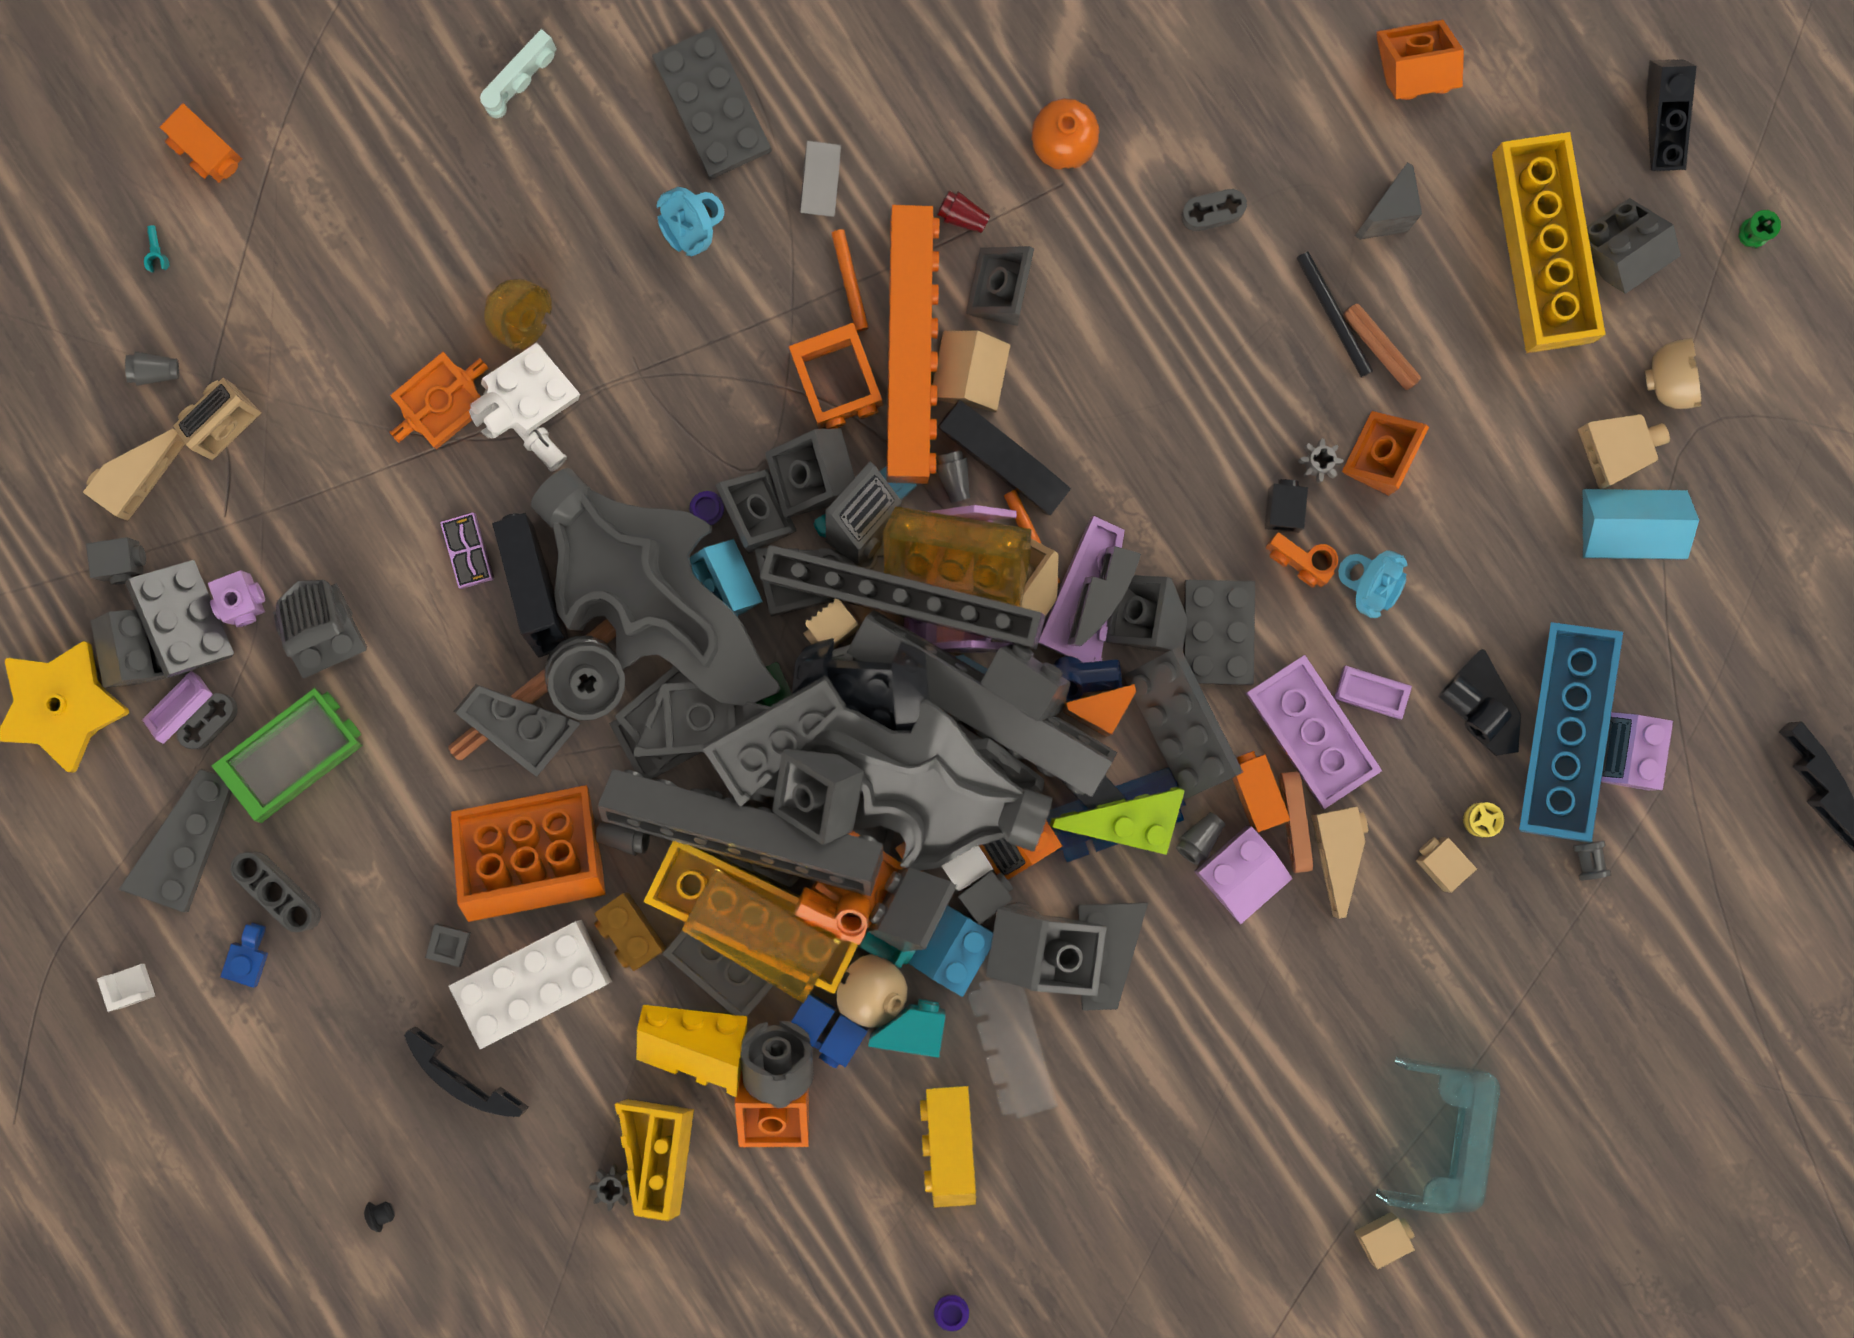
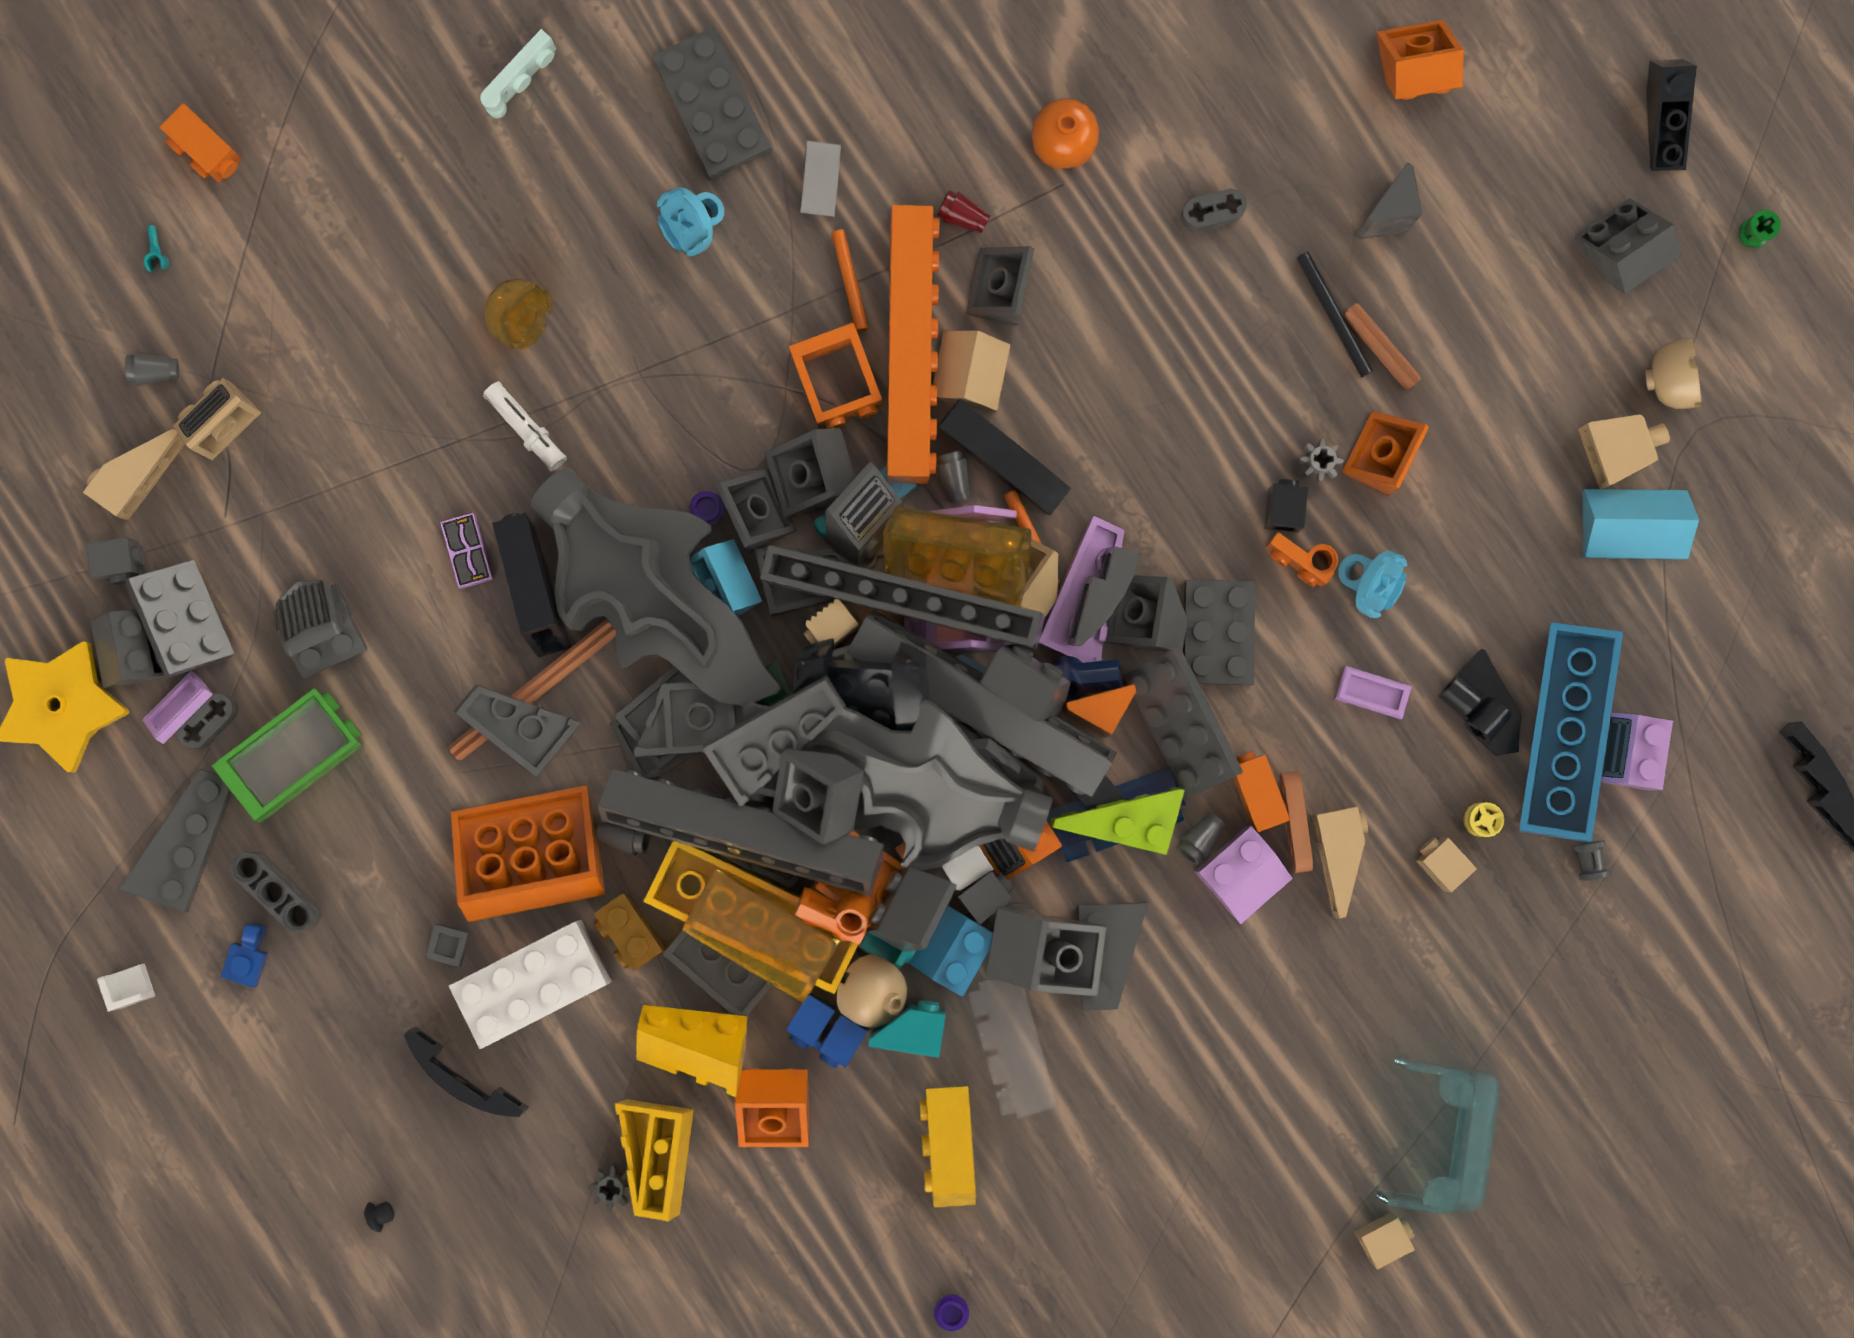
(236, 599): lavender brick -> none
(437, 400): orange plate -> none
(522, 394): white plate -> none
(588, 697): dark grey wheel -> none
(777, 1063): dark grey brick -> none
(1313, 732): lavender plate -> none
(1548, 242): yellow brick -> none

